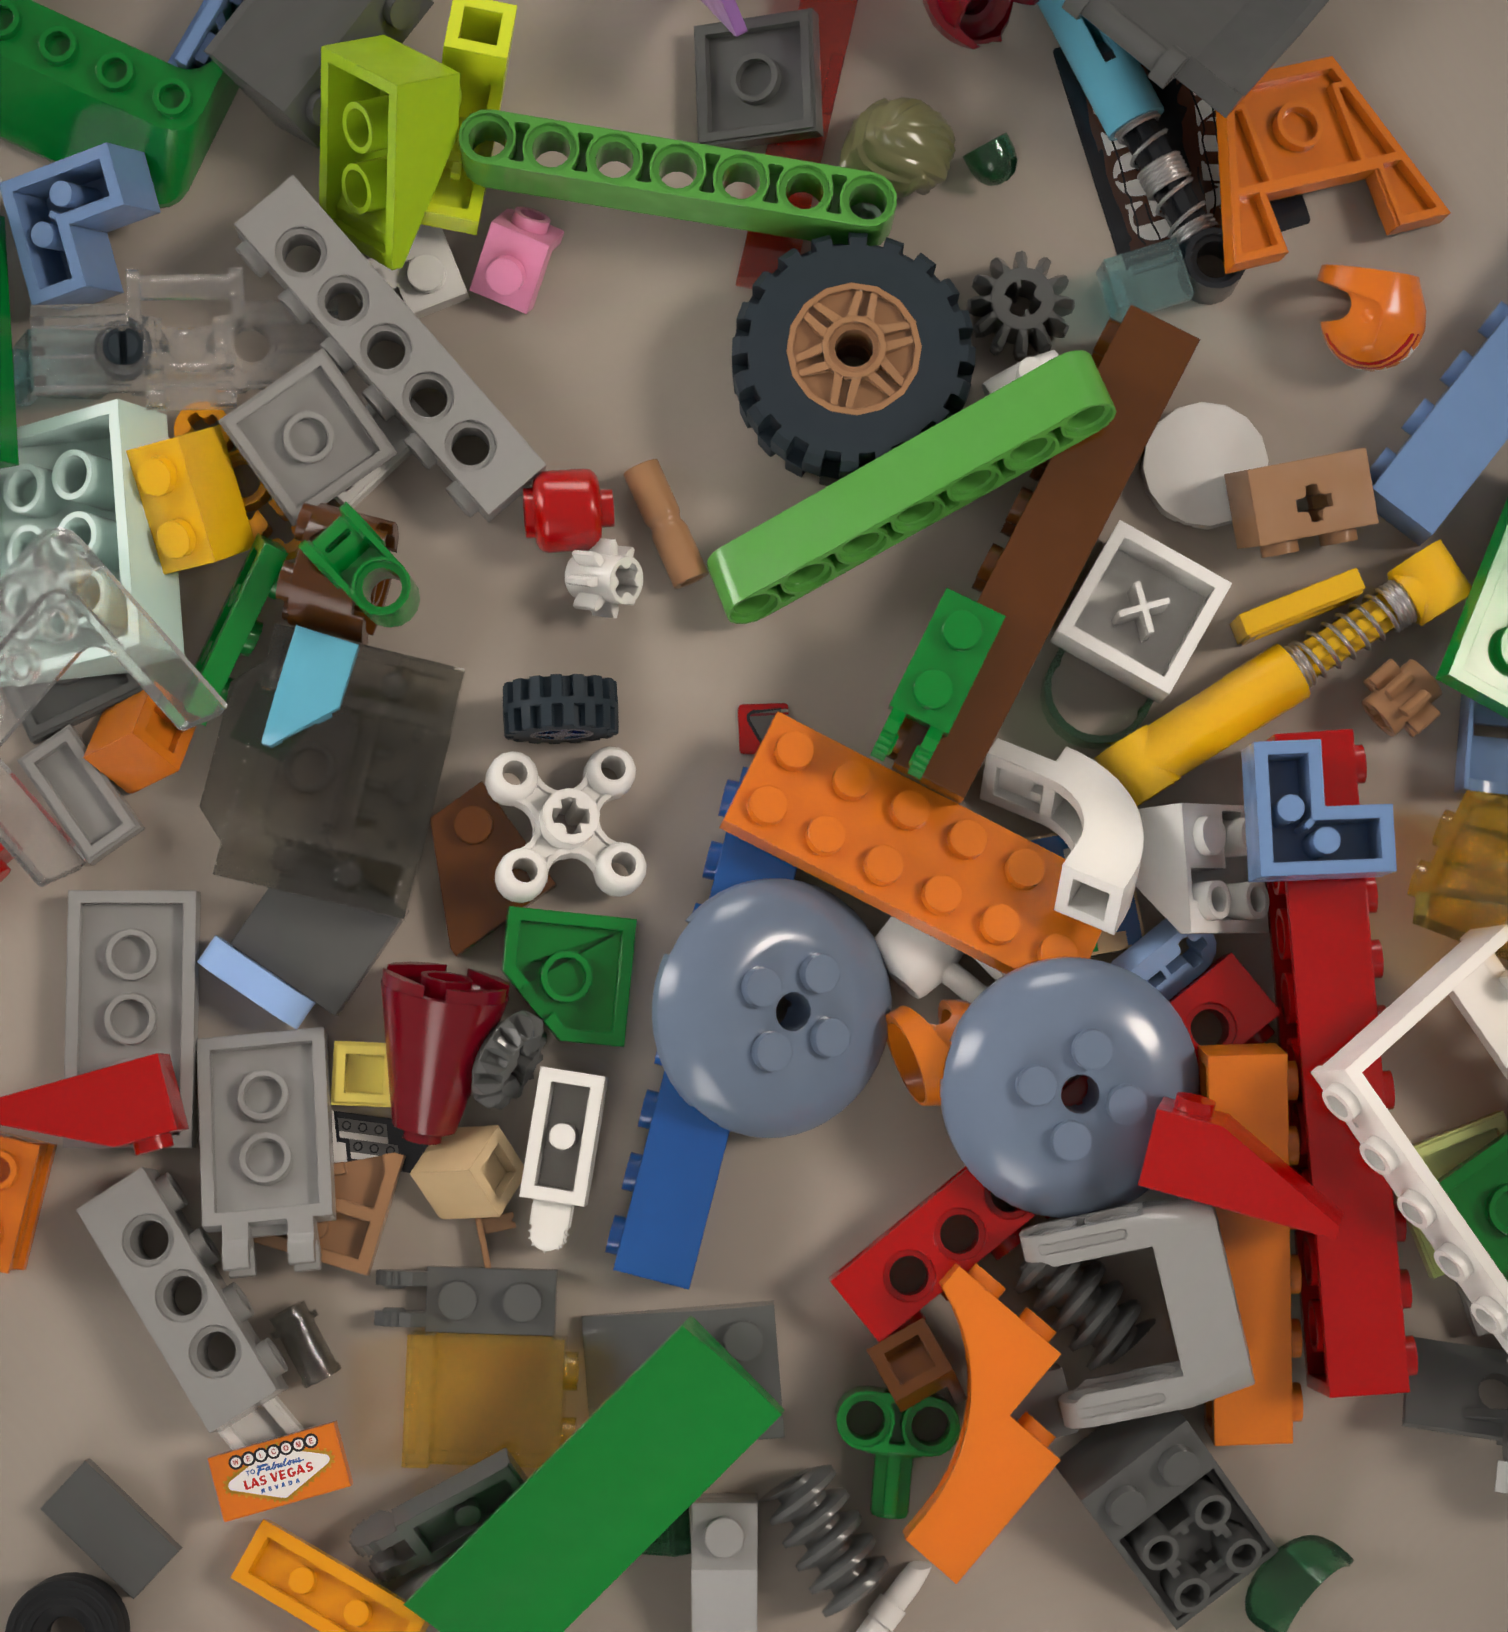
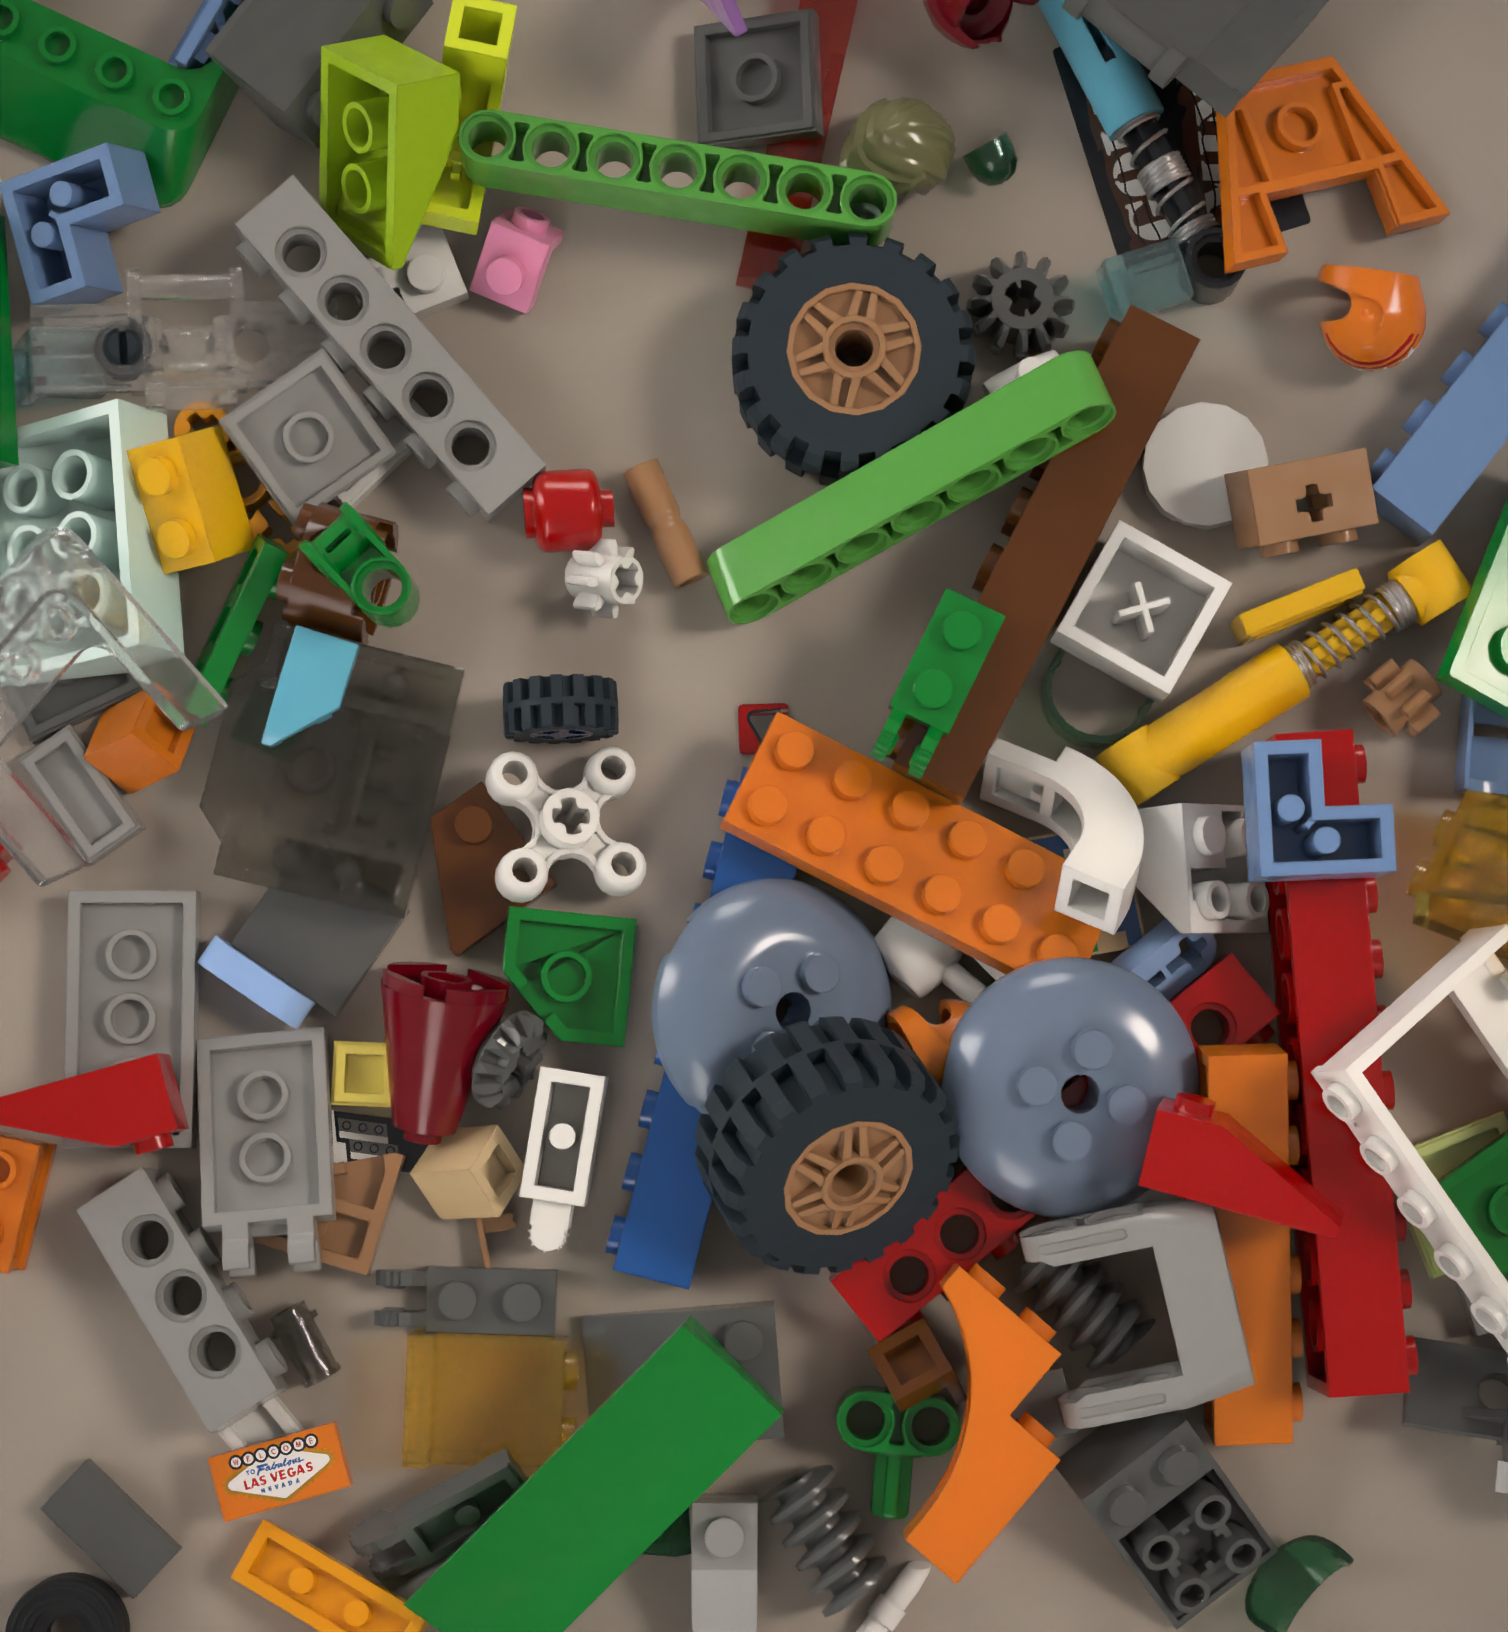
(826, 1145): none -> black wheel

